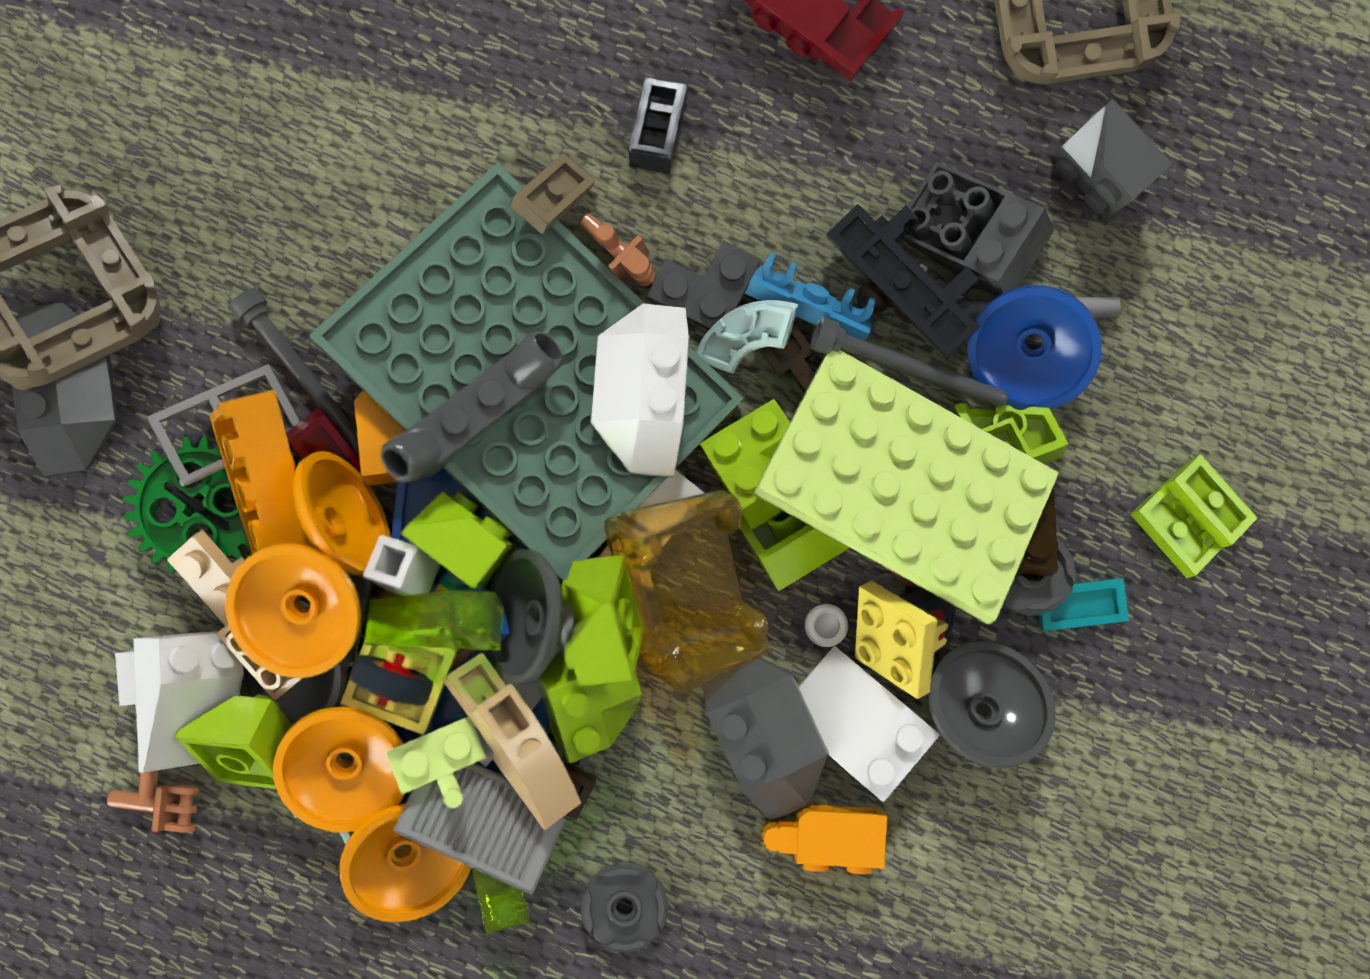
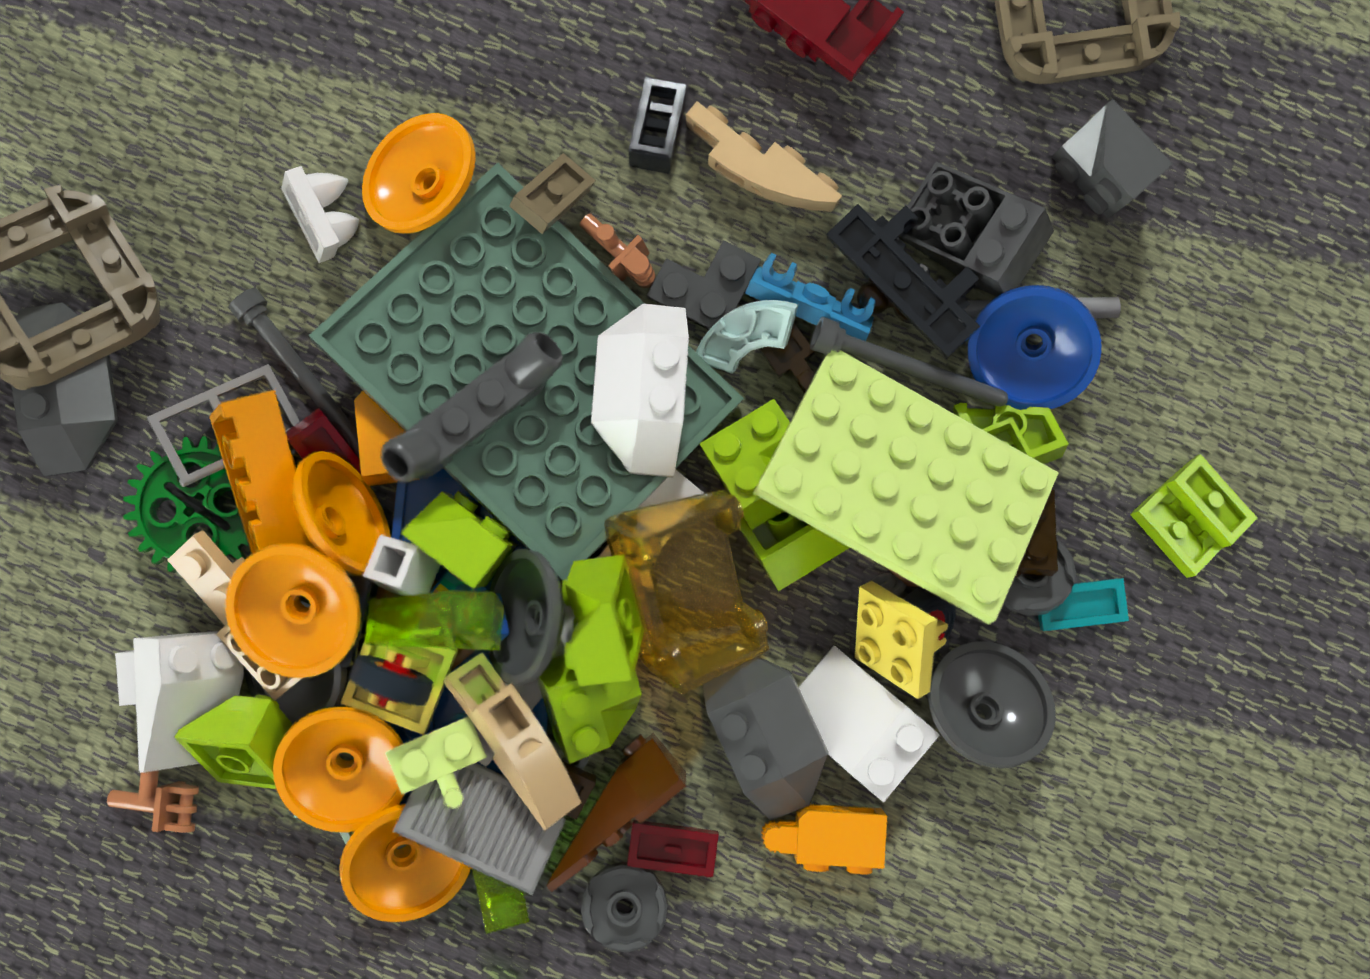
(307, 198): none -> white tile
(418, 173): none -> light orange dish
(636, 789): none -> reddish brown wedge
(673, 848): none -> dark red plate
(773, 175): none -> tan slope
(826, 625): white tile -> none

